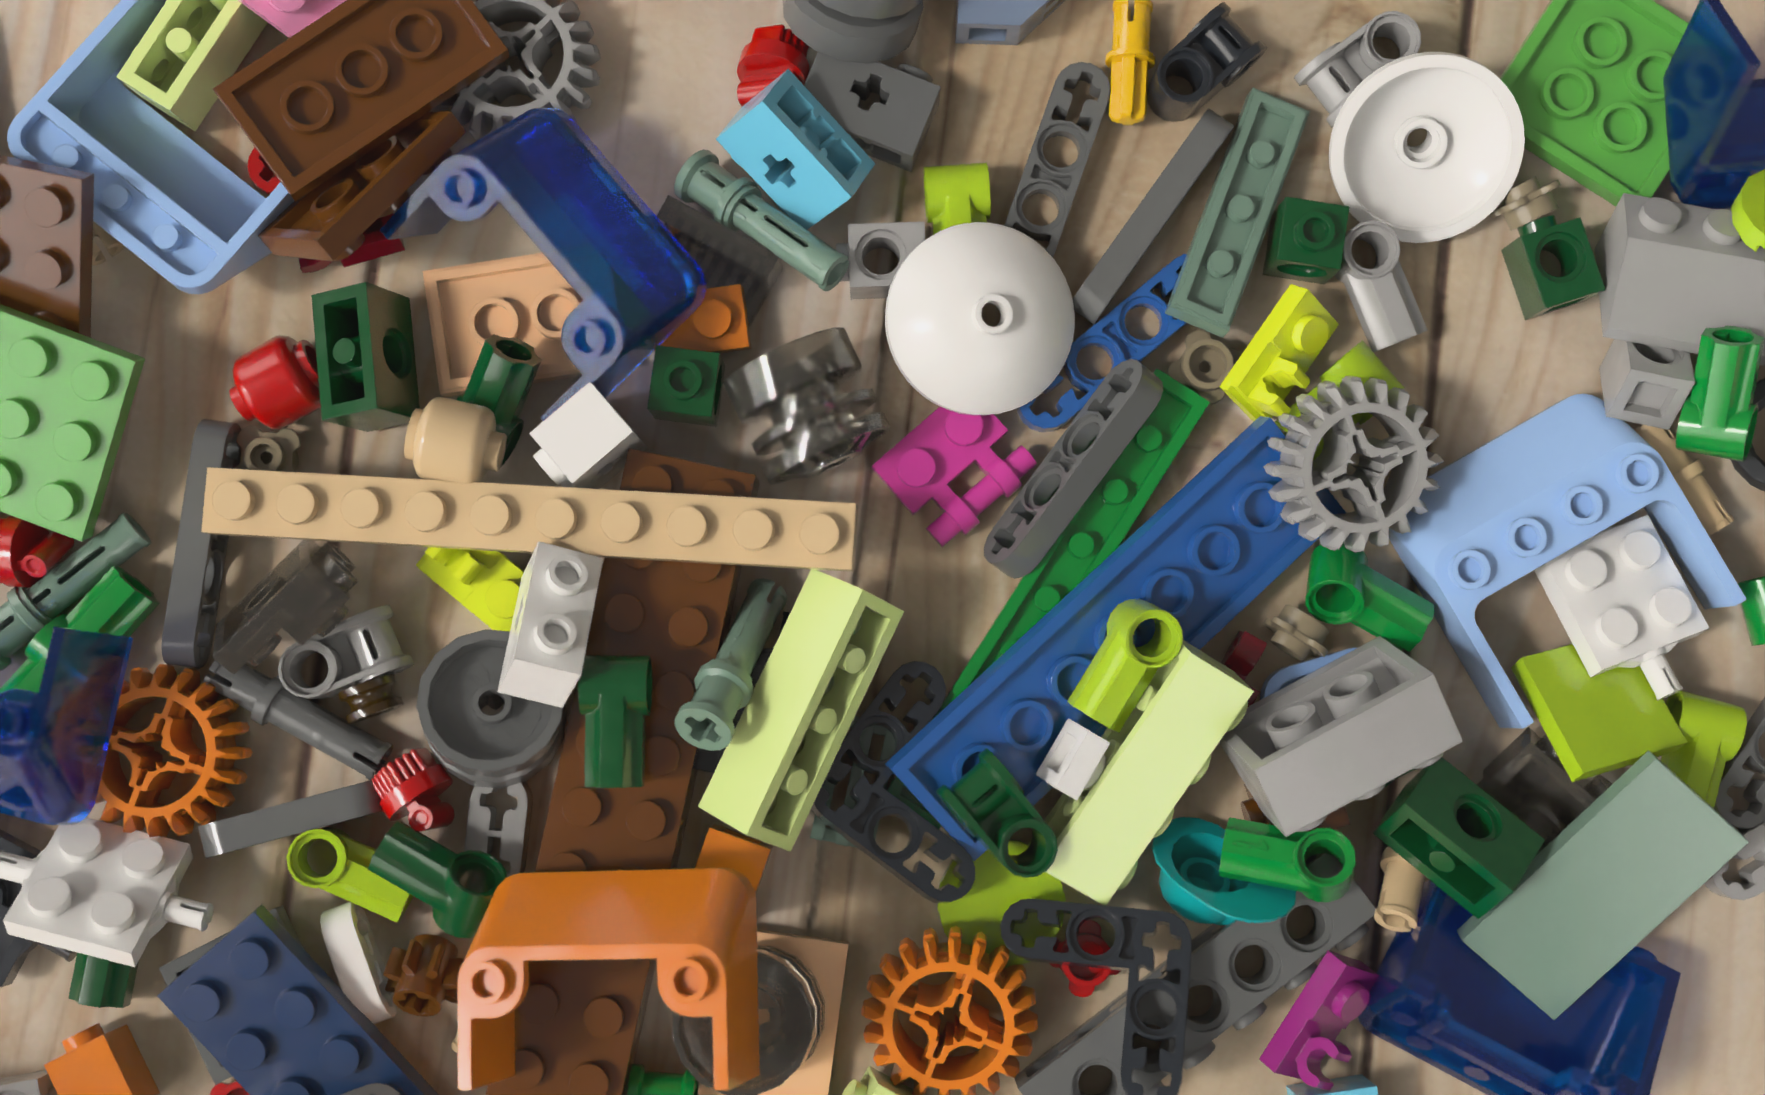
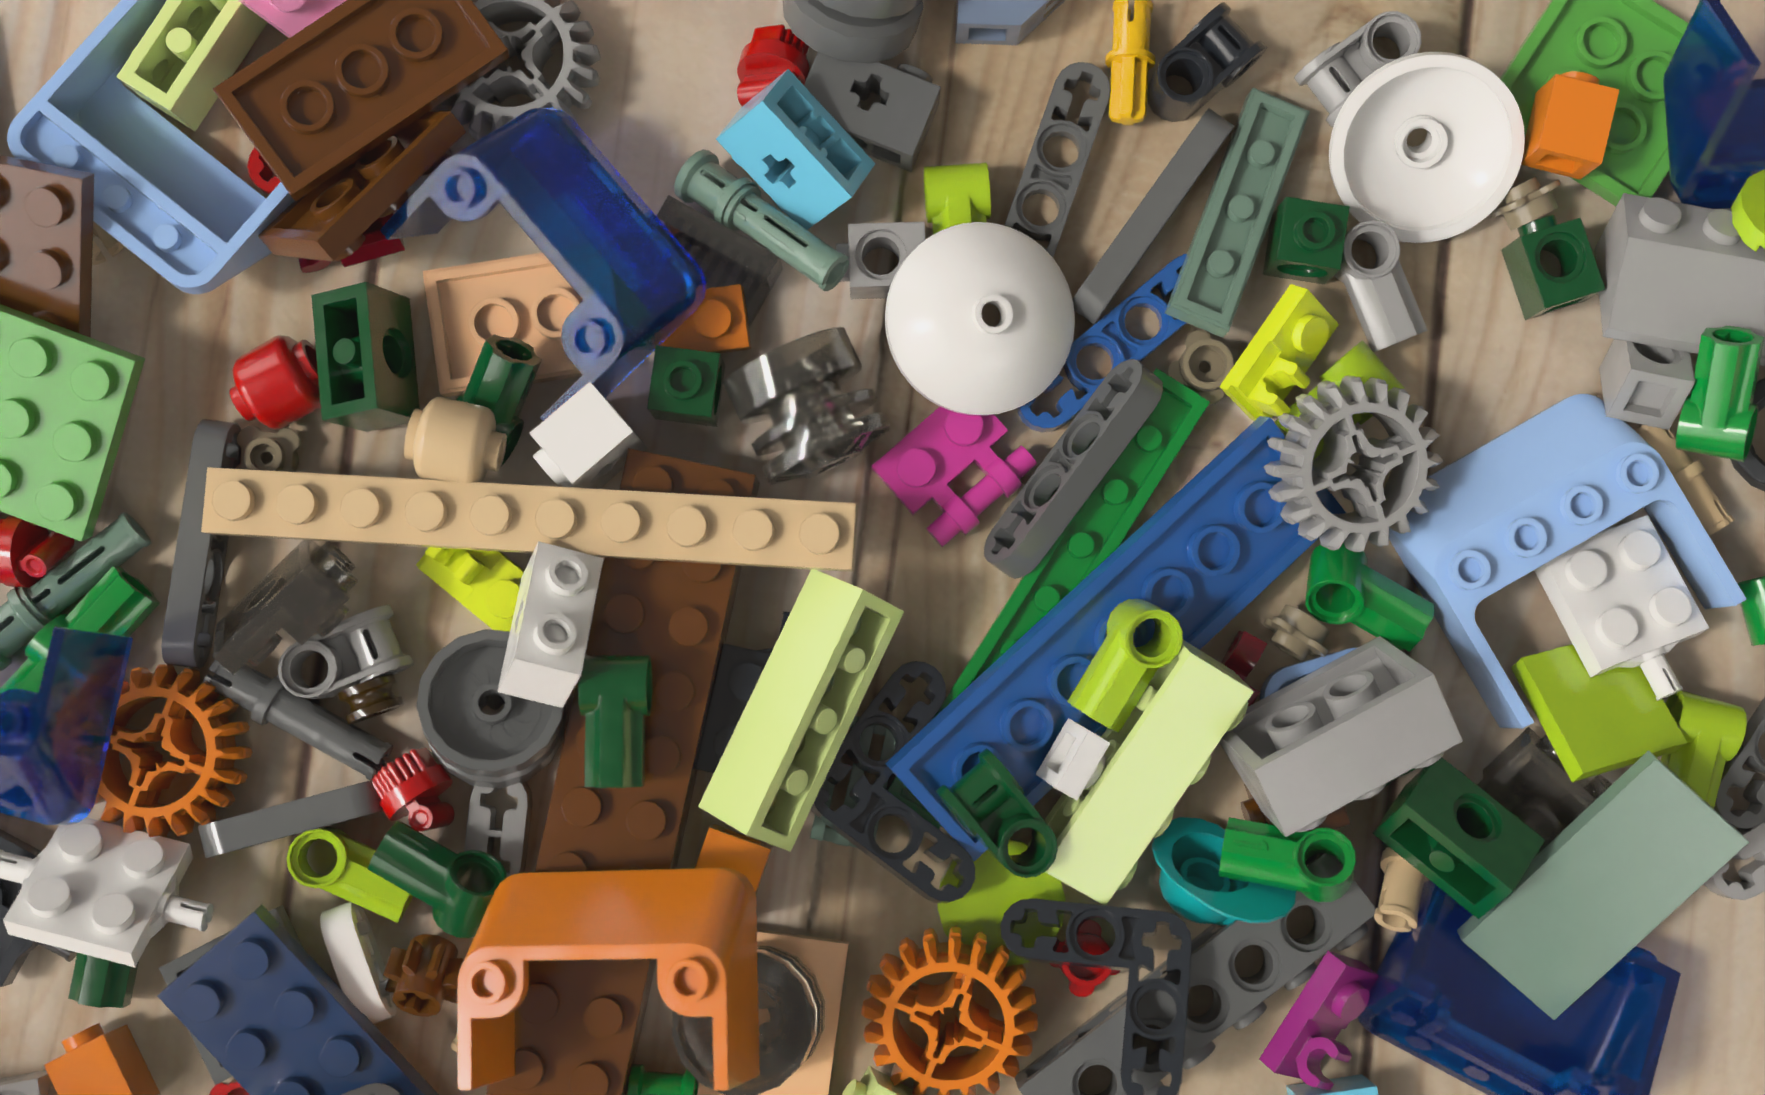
(726, 682): sand green pin -> none
(1569, 125): none -> orange brick

